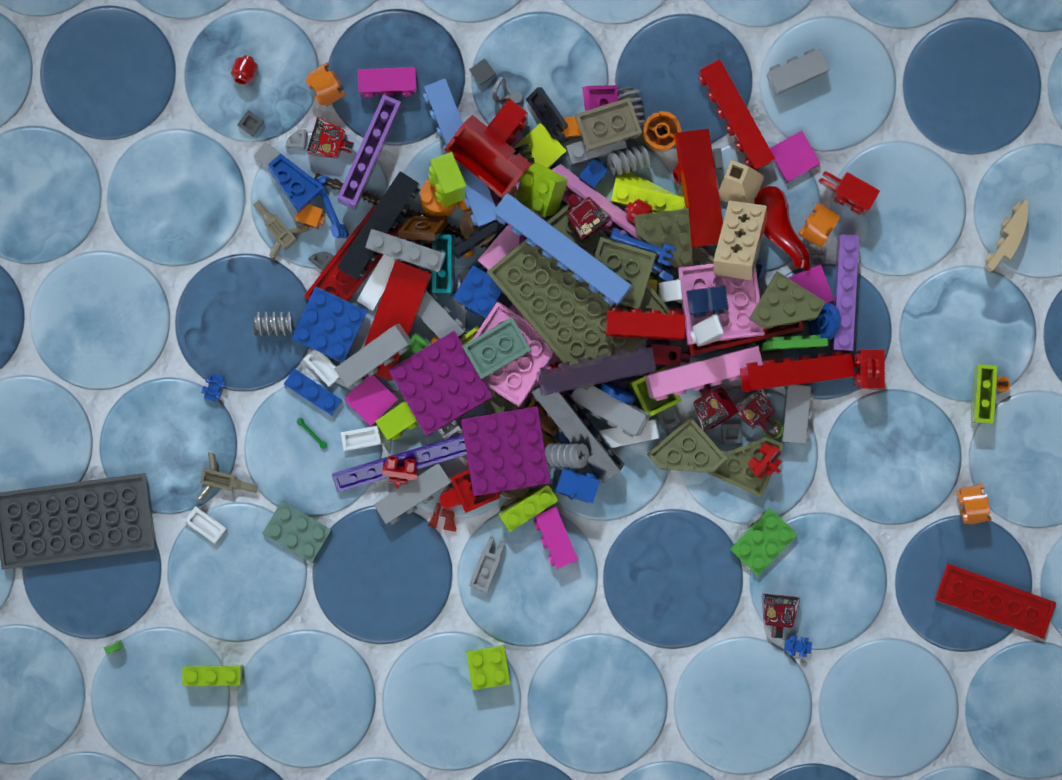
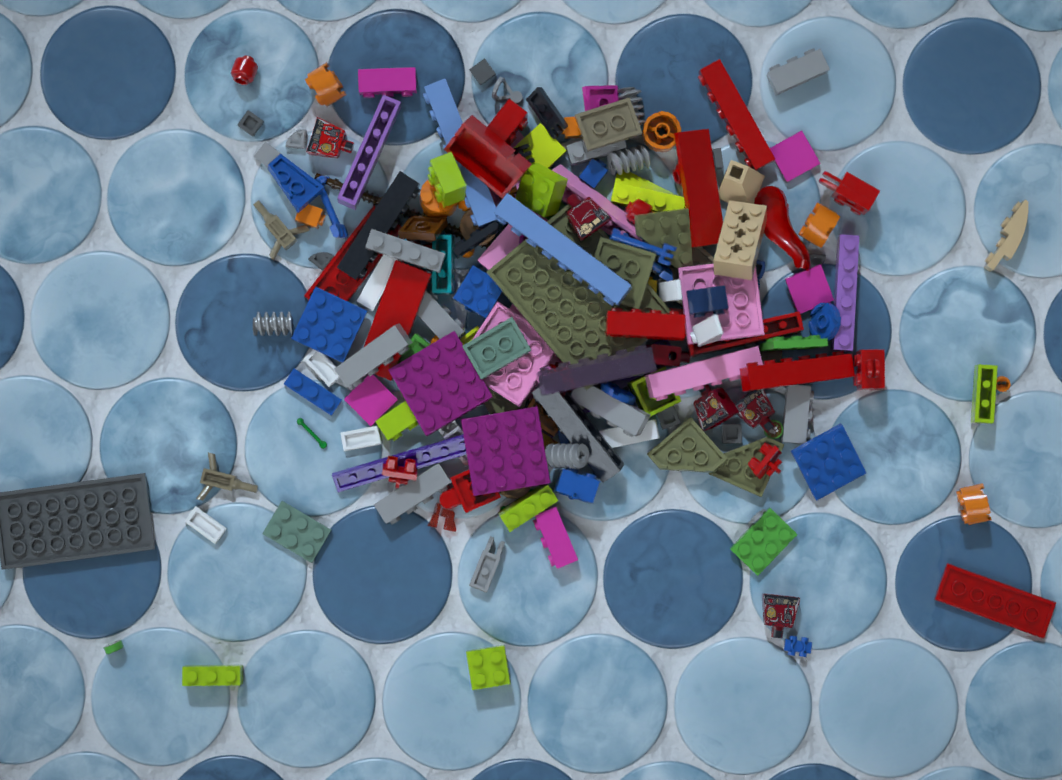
(215, 383): blue piece -> none
(785, 304): olive plate -> none
(828, 462): none -> blue plate

